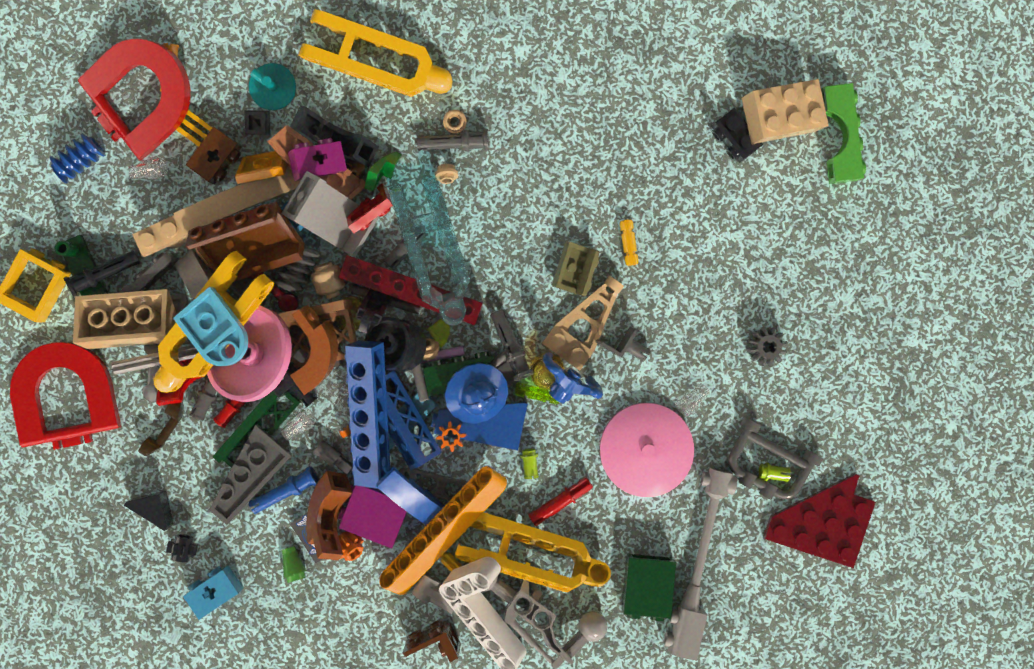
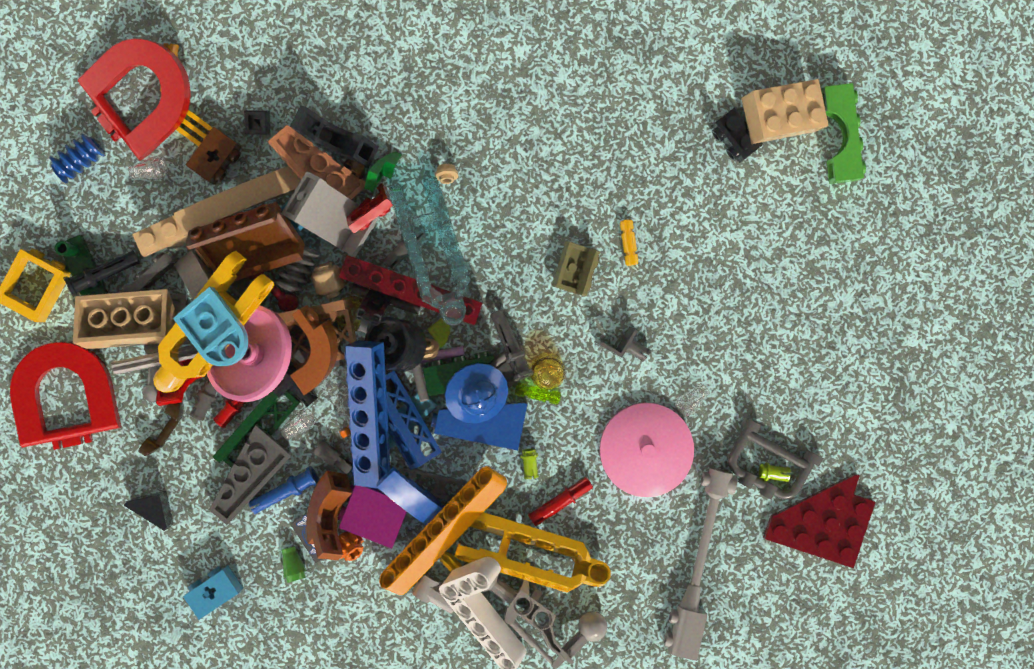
(181, 548): black gear -> none
(260, 167): light orange tile -> none
(272, 86): teal shield -> none
(331, 159): magenta brick -> none
(426, 78): yellow piece -> none
(438, 631): reddish brown bracket -> none
(446, 441): orange gear -> none
(454, 114): tan plate -> none
(465, 140): dark grey pin -> none
(569, 383): blue piece -> none
(570, 348): tan plate -> none
(648, 586): dark green brick -> none
(776, 346): dark grey gear -> none

